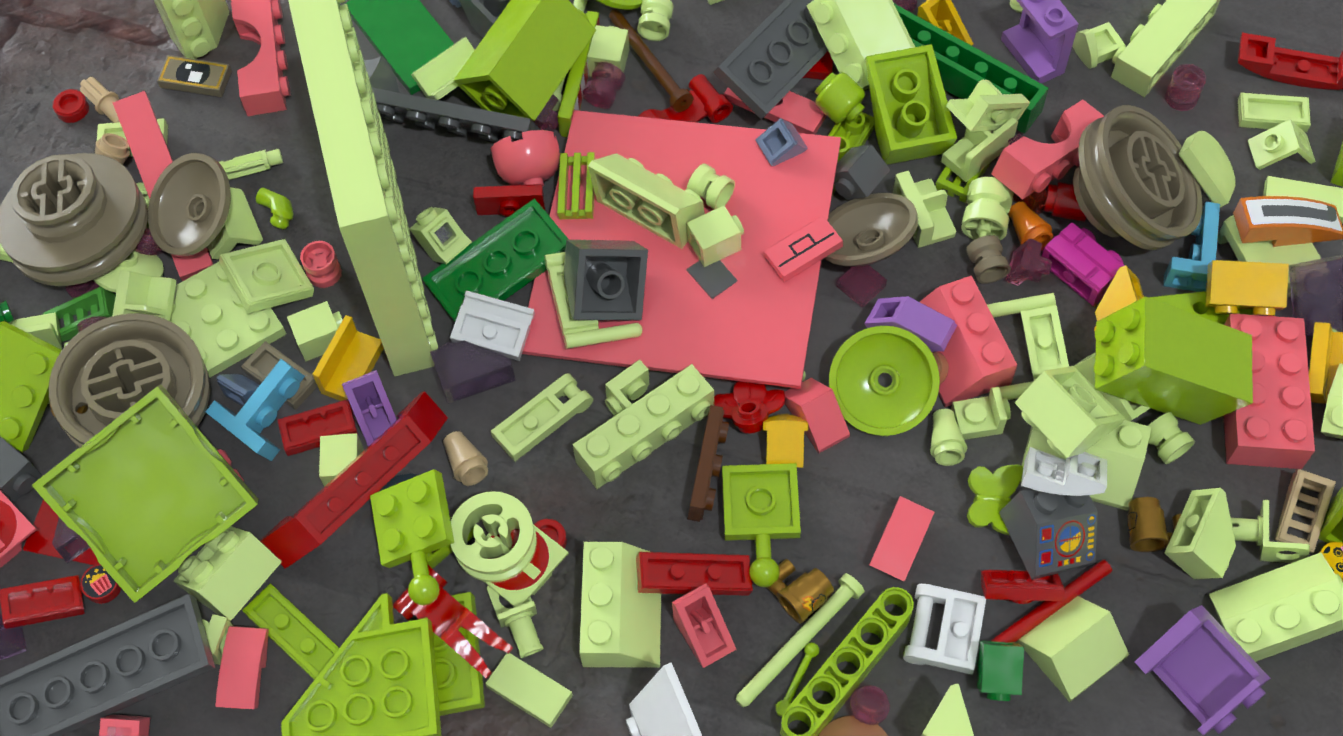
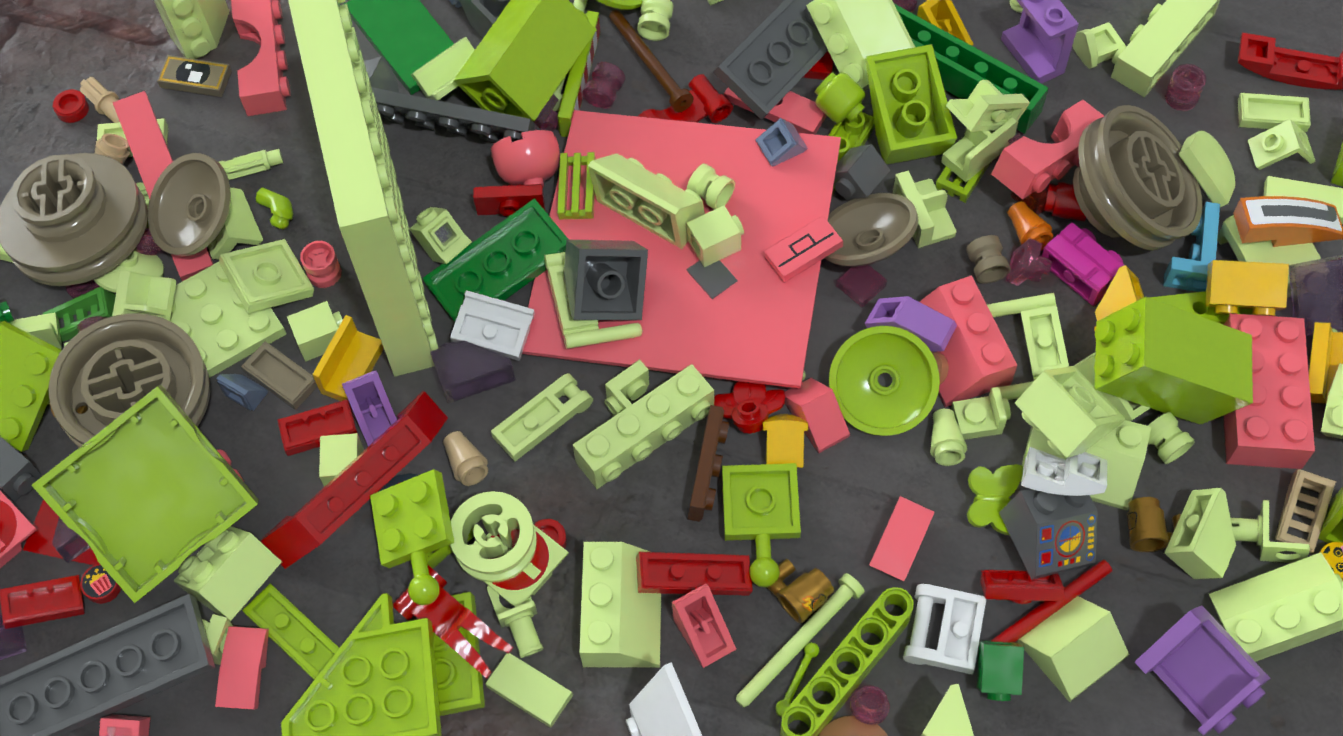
(260, 409): medium azure bracket -> none
(610, 46): yellowish green brick -> none
(987, 208): yellowish green wheel -> none

